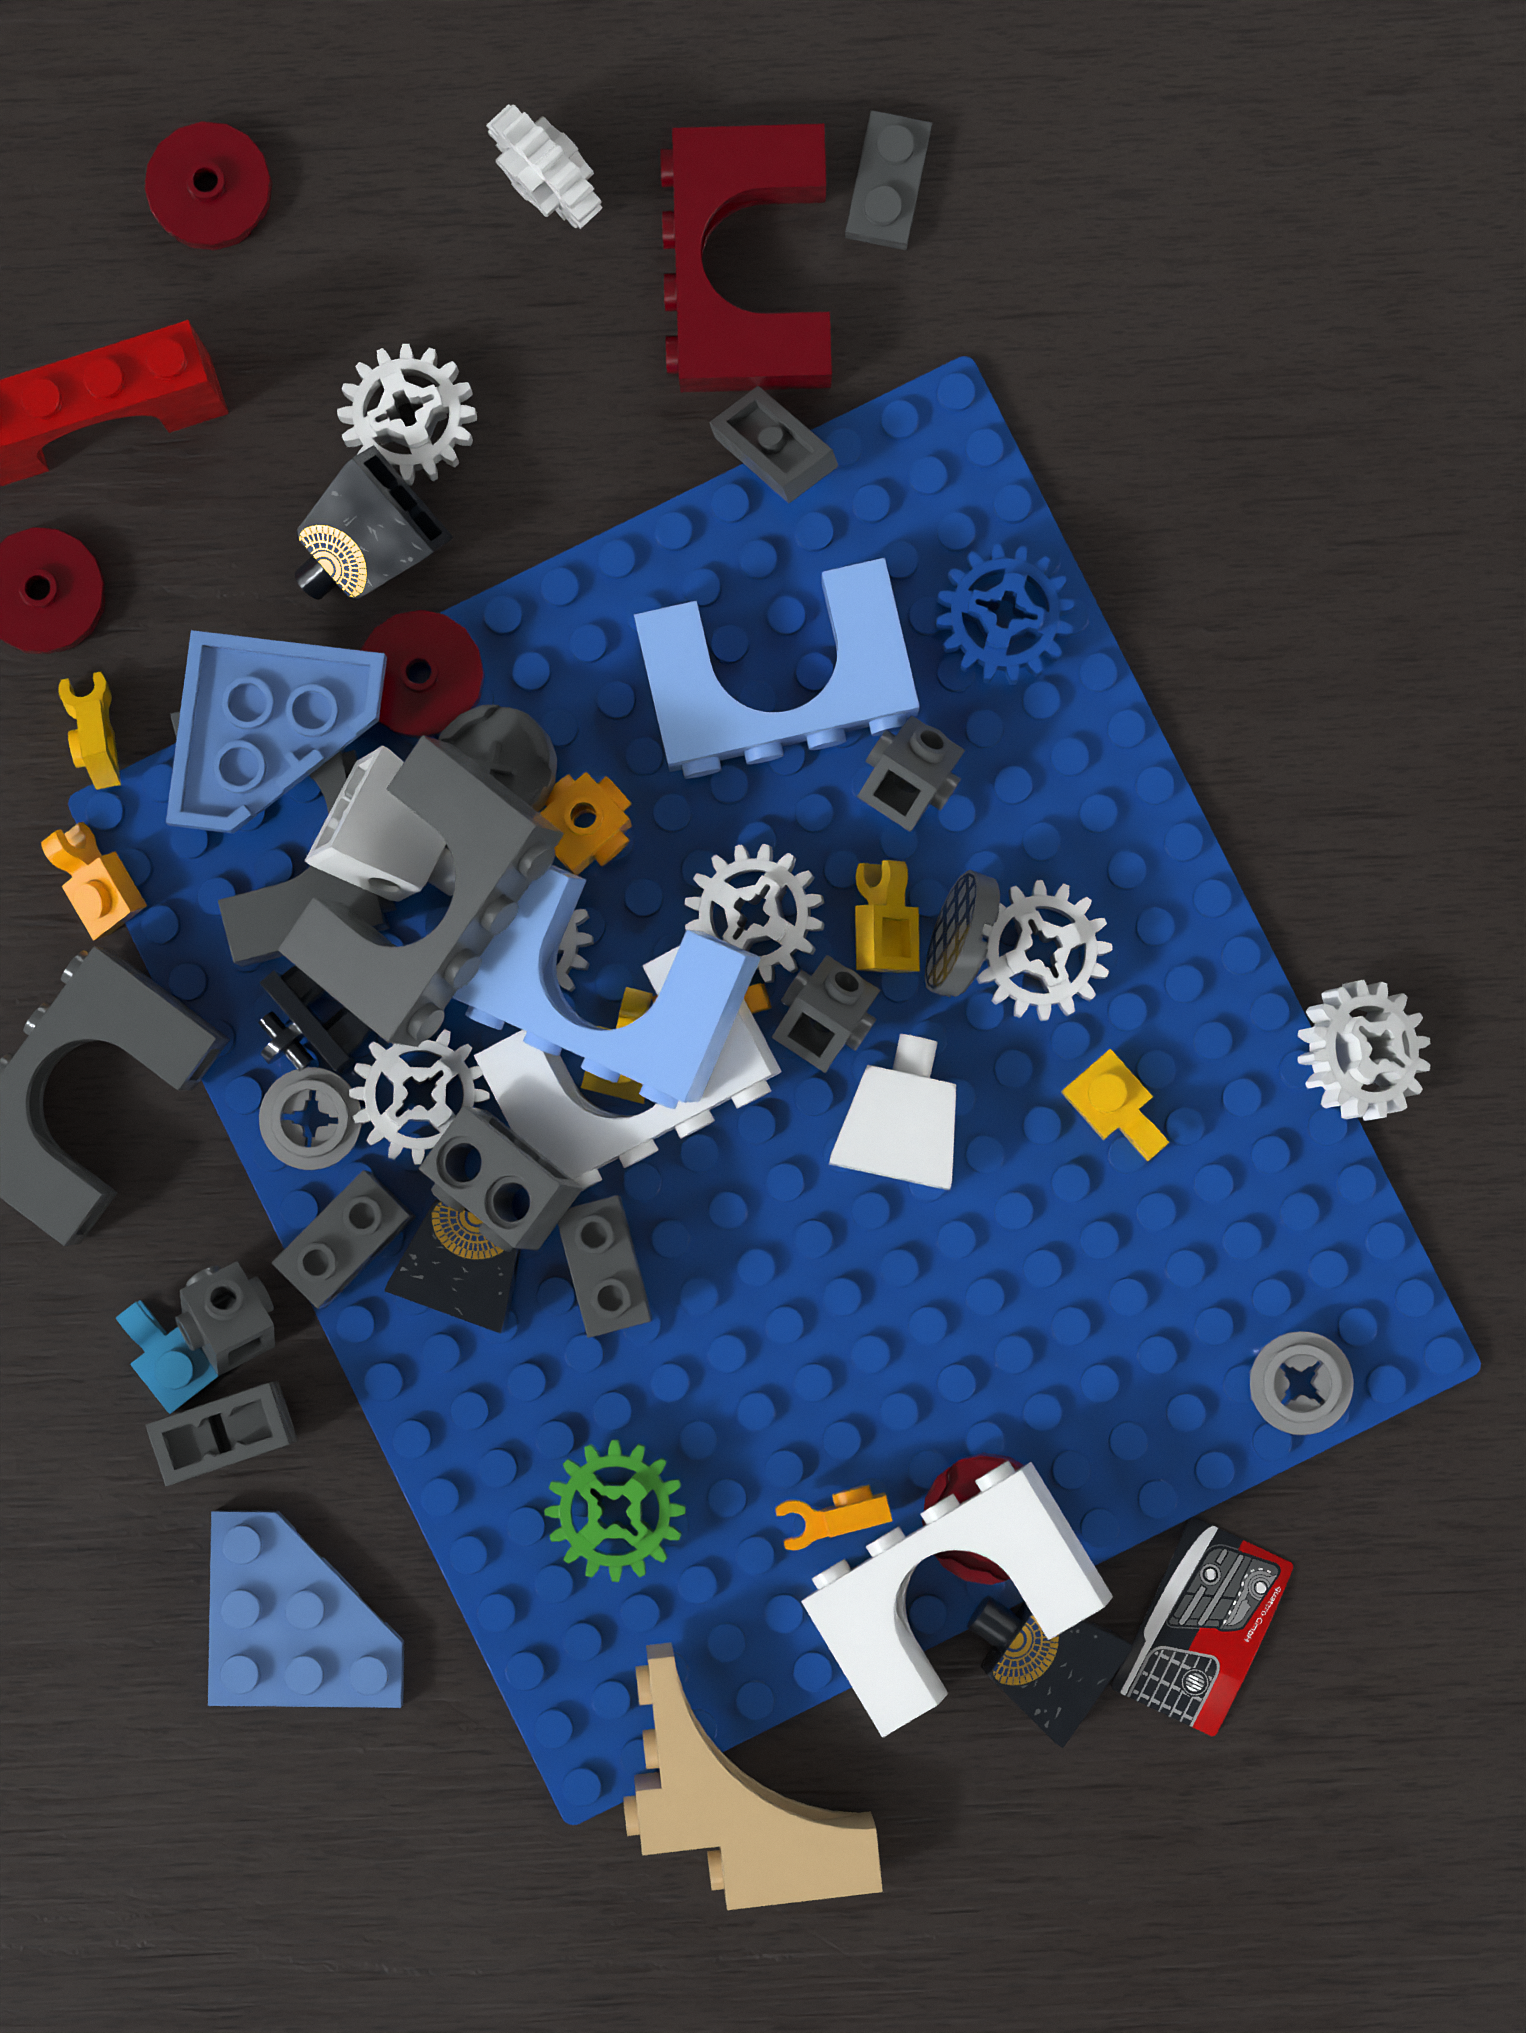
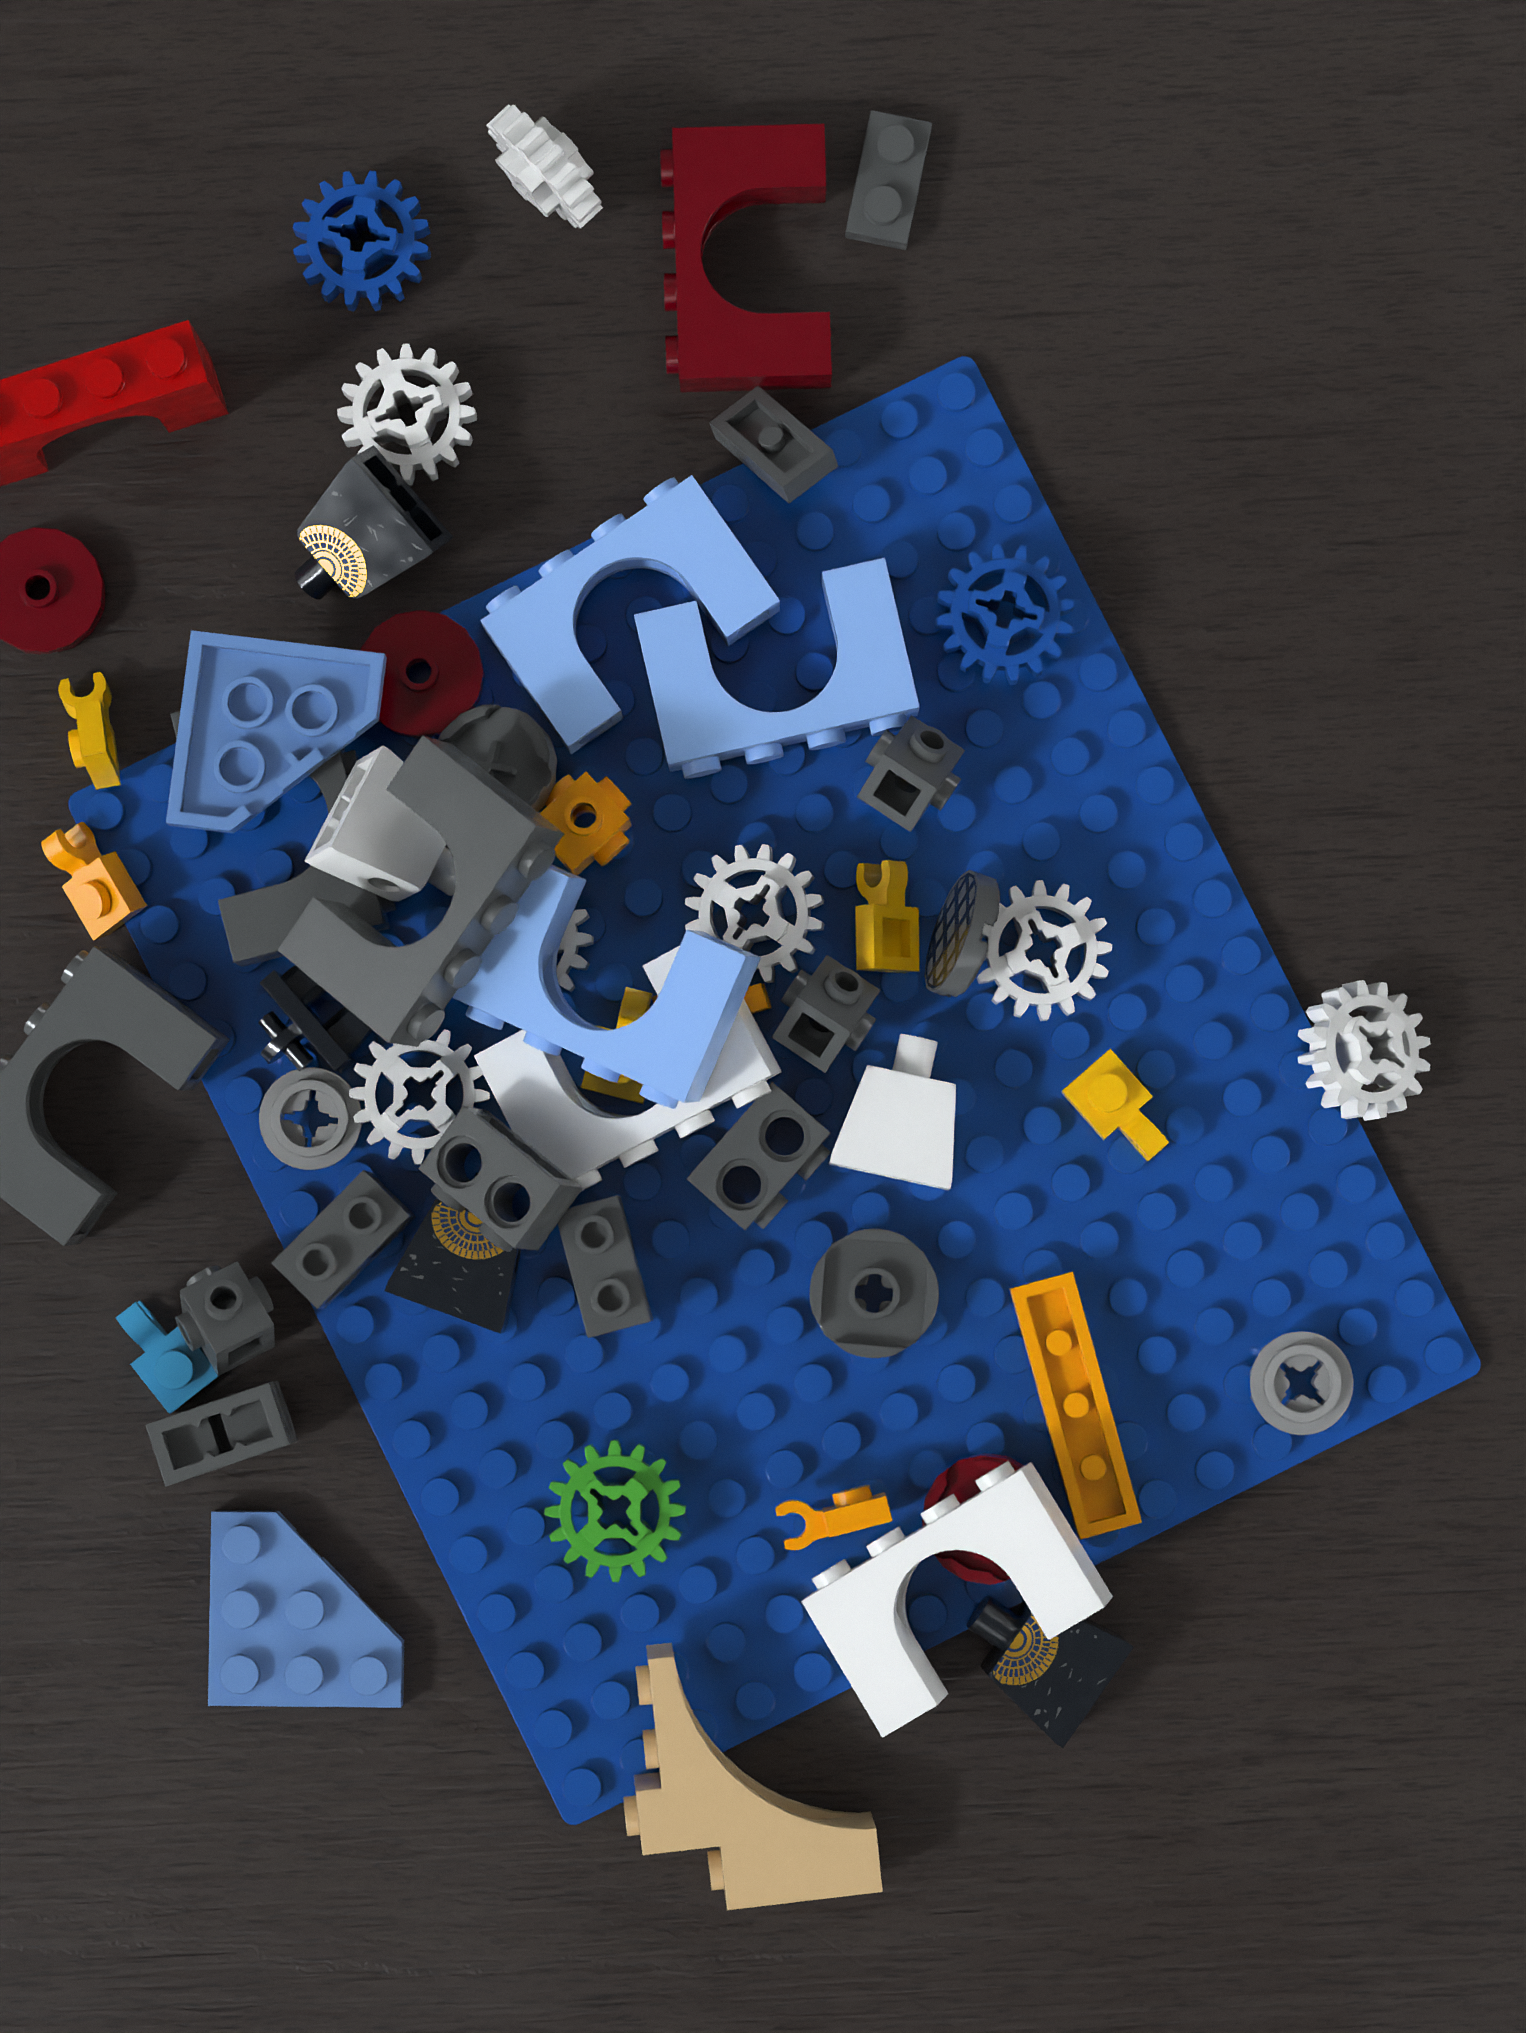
(212, 217): dark red plate -> none
(365, 215): none -> blue gear
(673, 535): none -> light blue arch
(747, 1147): none -> dark grey brick
(898, 1320): none -> dark grey plate
(1075, 1405): none -> light orange plate
(1203, 1626): sticker -> none

